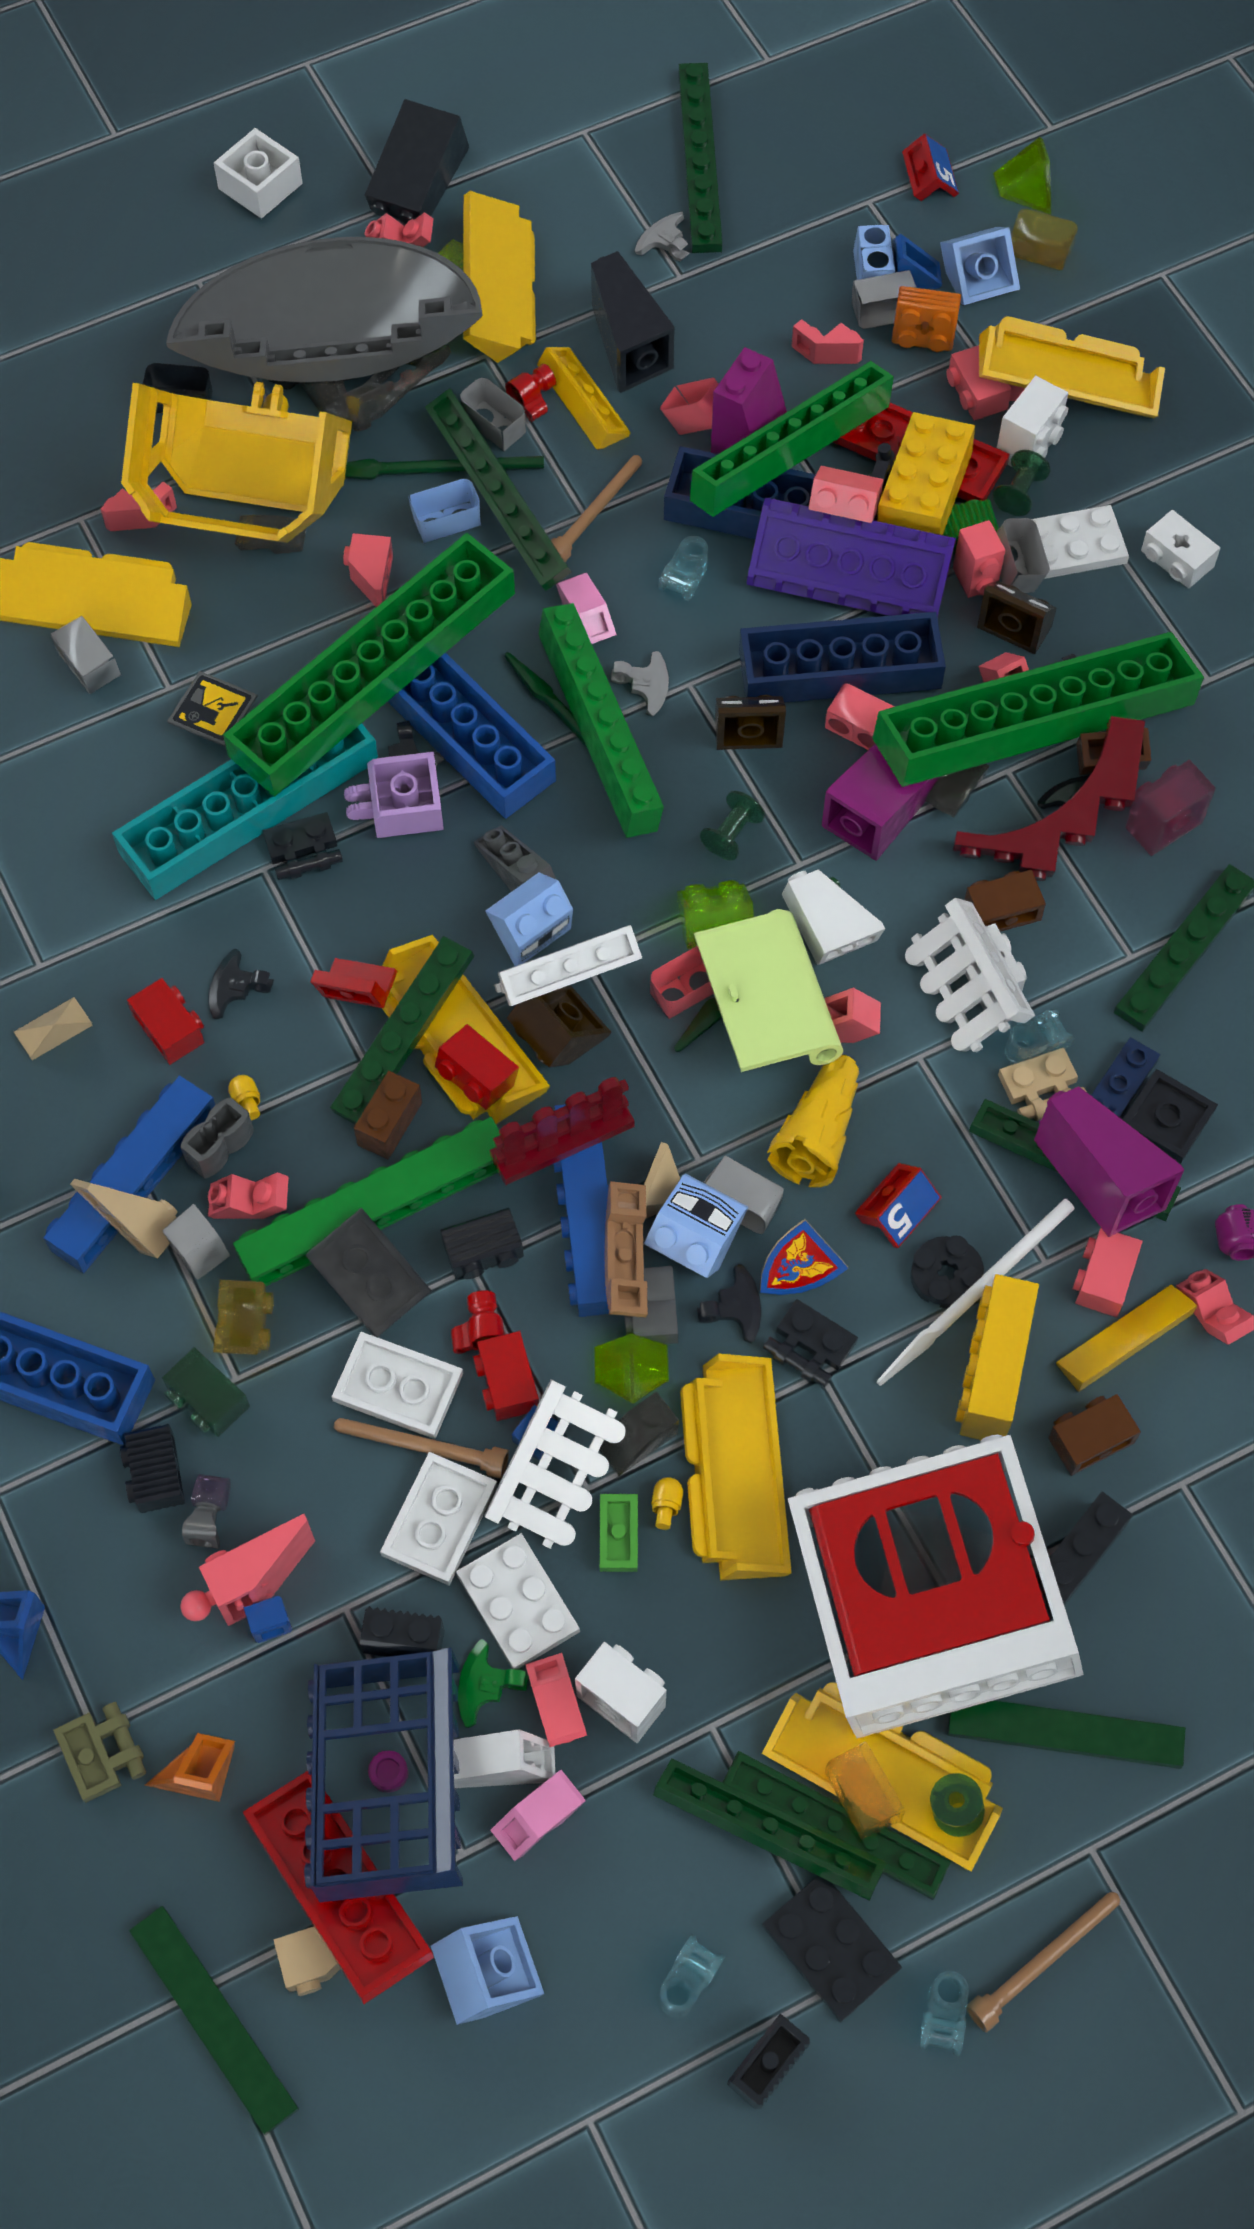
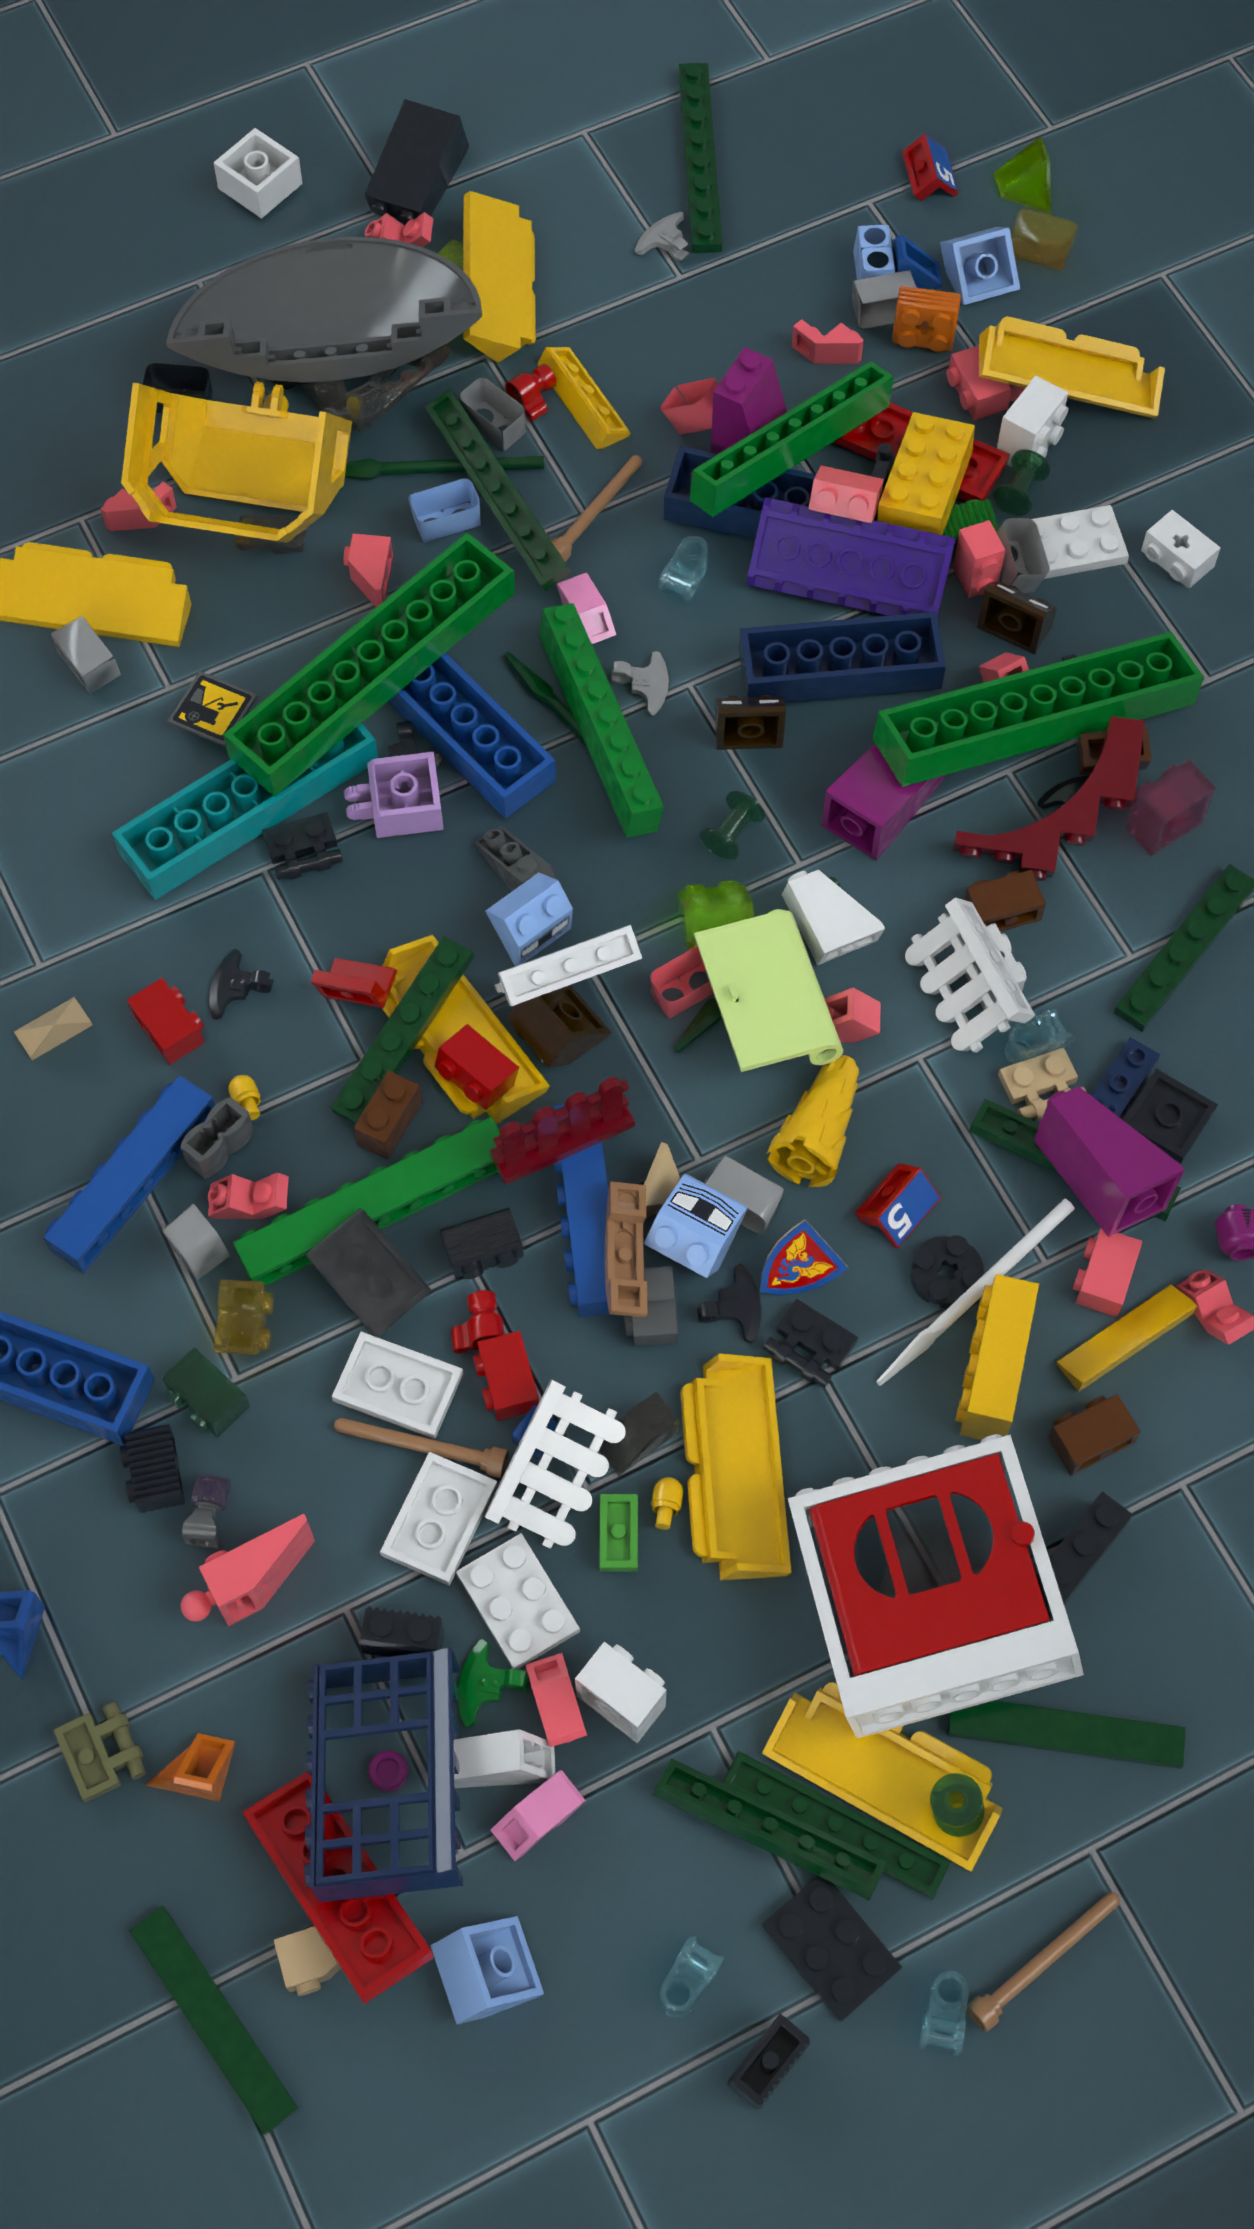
(133, 1216): tan slope -> none
(268, 1619): blue slope -> none
(630, 323): black slope -> none
(631, 1366): clear neon green slope -> none
(854, 715): coral piece -> none
(864, 1790): clear yellow piece -> none
(954, 789): clear smoke slope -> none

